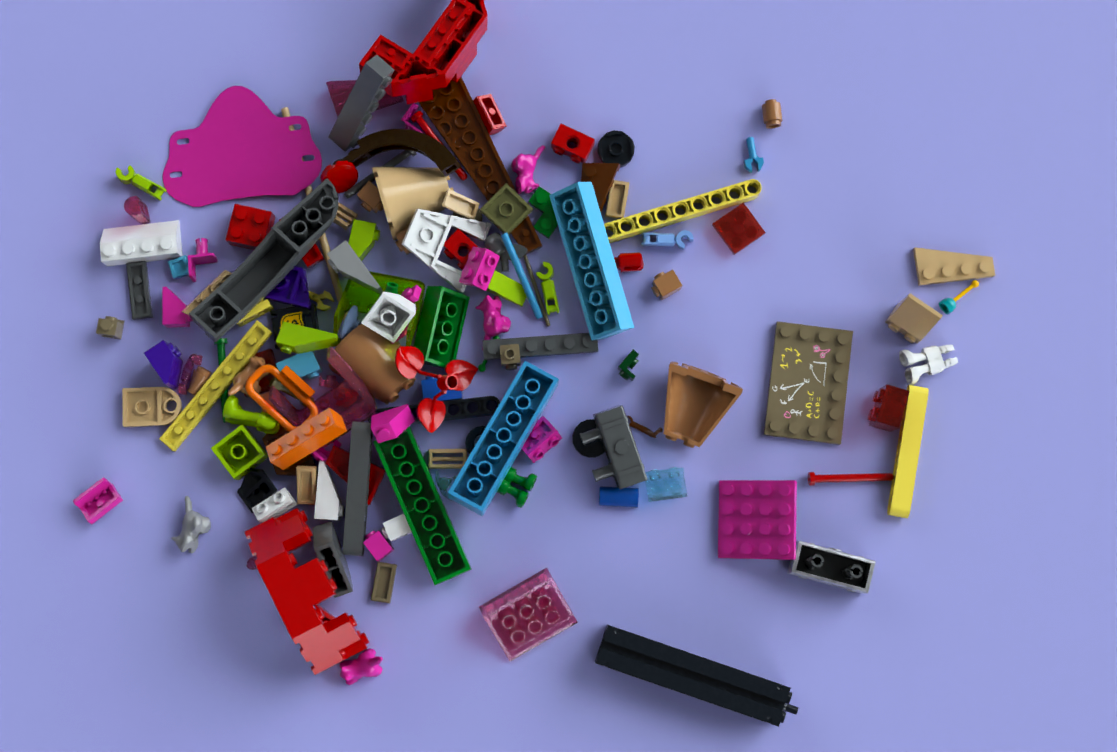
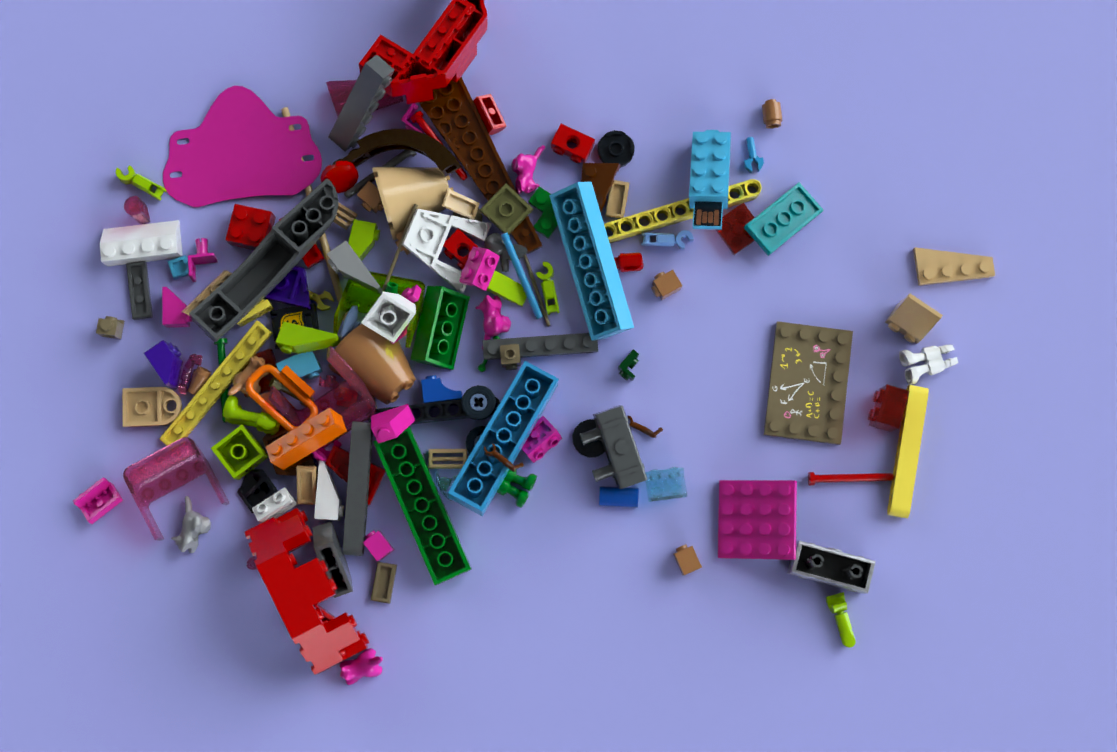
(164, 473): none -> clear pink windscreen
(396, 528): white brick -> none
(399, 248): none -> dark tan piece
(458, 377): red plant -> none
(478, 412): none -> black bush
(502, 459): none -> reddish brown piece
(528, 614): clear pink slope -> none
(687, 559): none -> medium nougat brick
(694, 676): black piece -> none
(695, 403): medium nougat cone -> none
(709, 178): none -> medium azure piece
(783, 218): none -> teal tile
(838, 605): none -> lime piece
(948, 304): teal hinge -> none

